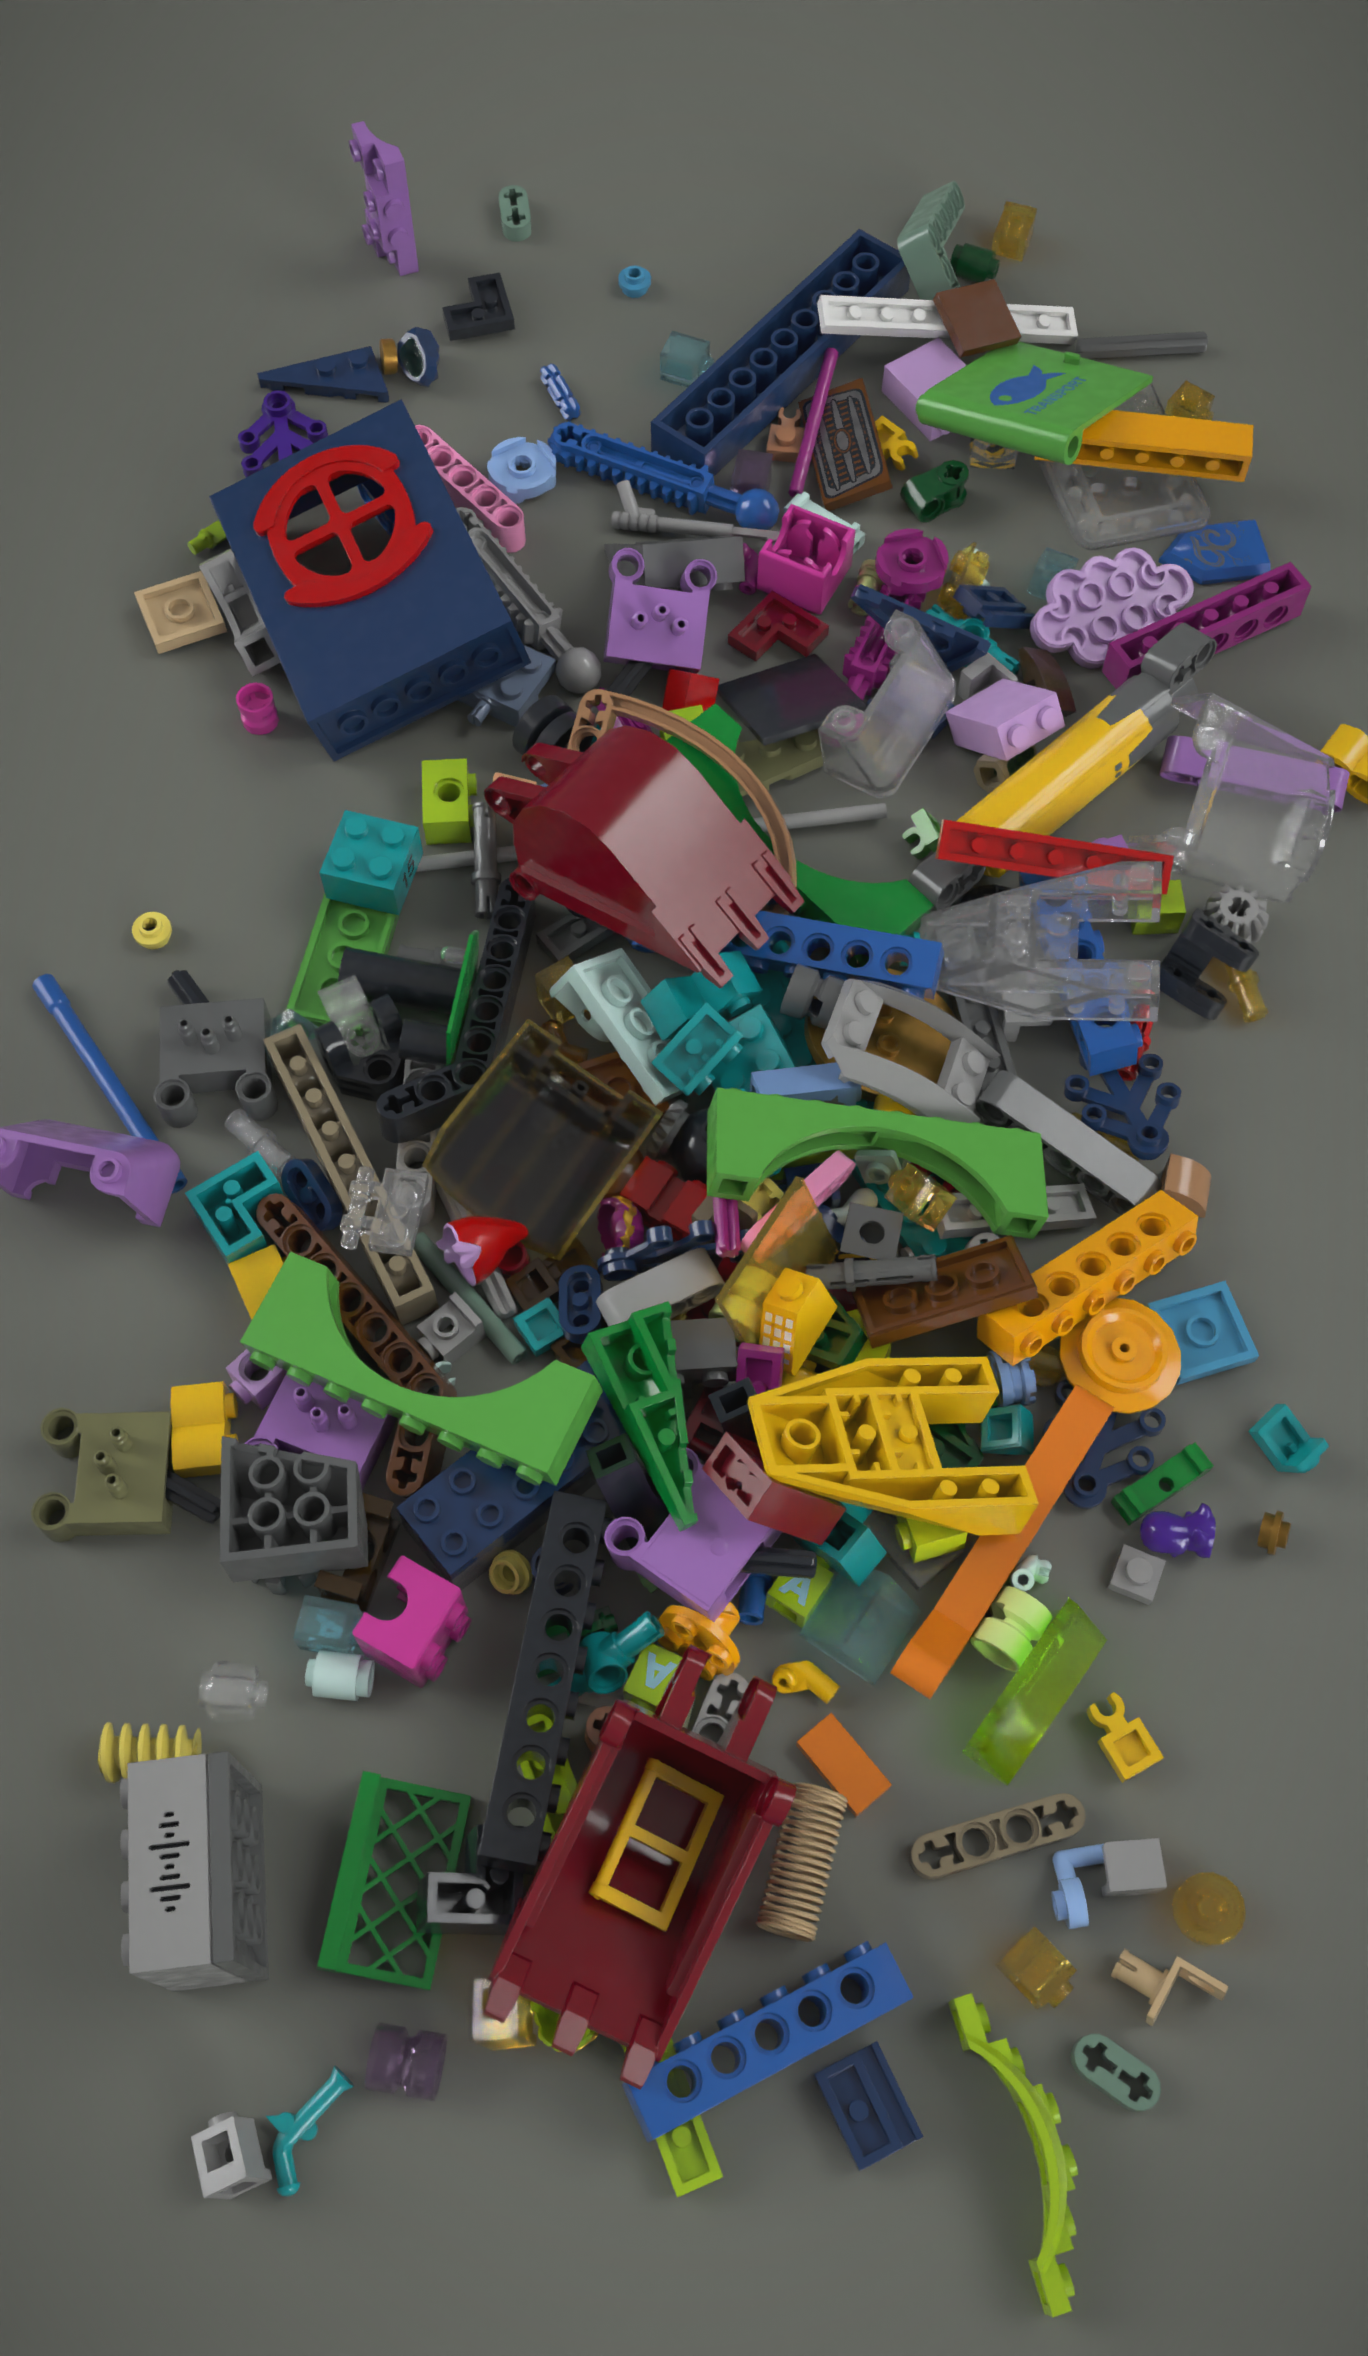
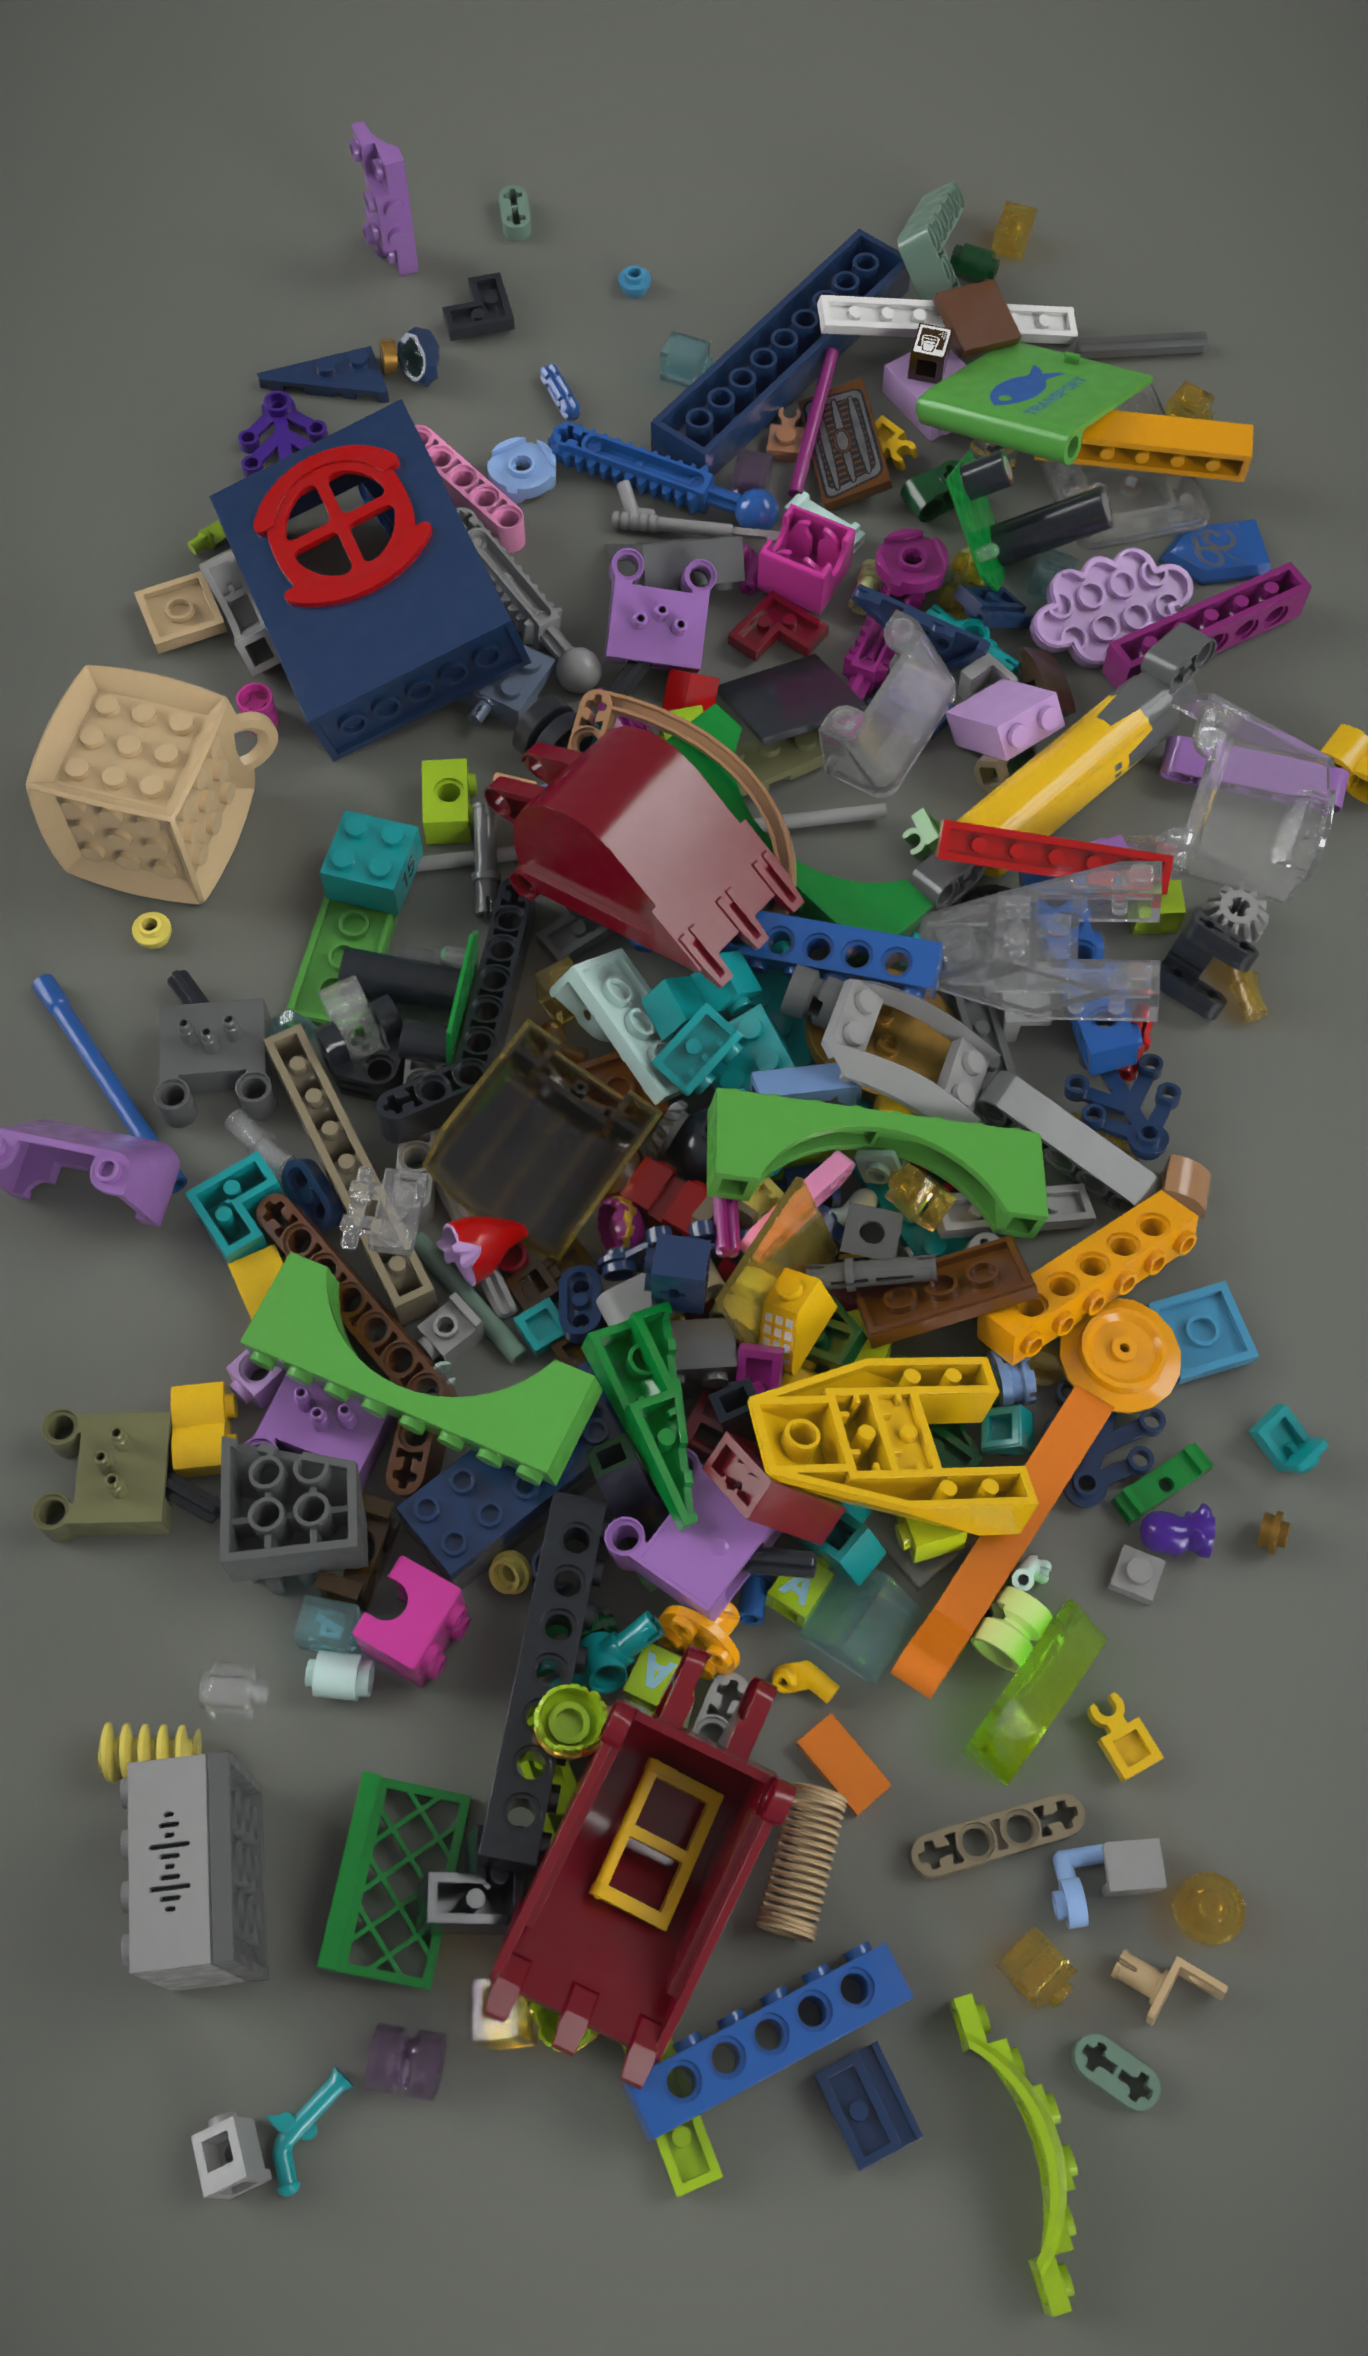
(145, 782): none -> tan piece
(569, 1721): none -> lime hair
(678, 1272): none -> dark blue brick
(930, 353): none -> dark brown brick
(1022, 536): none -> black piece

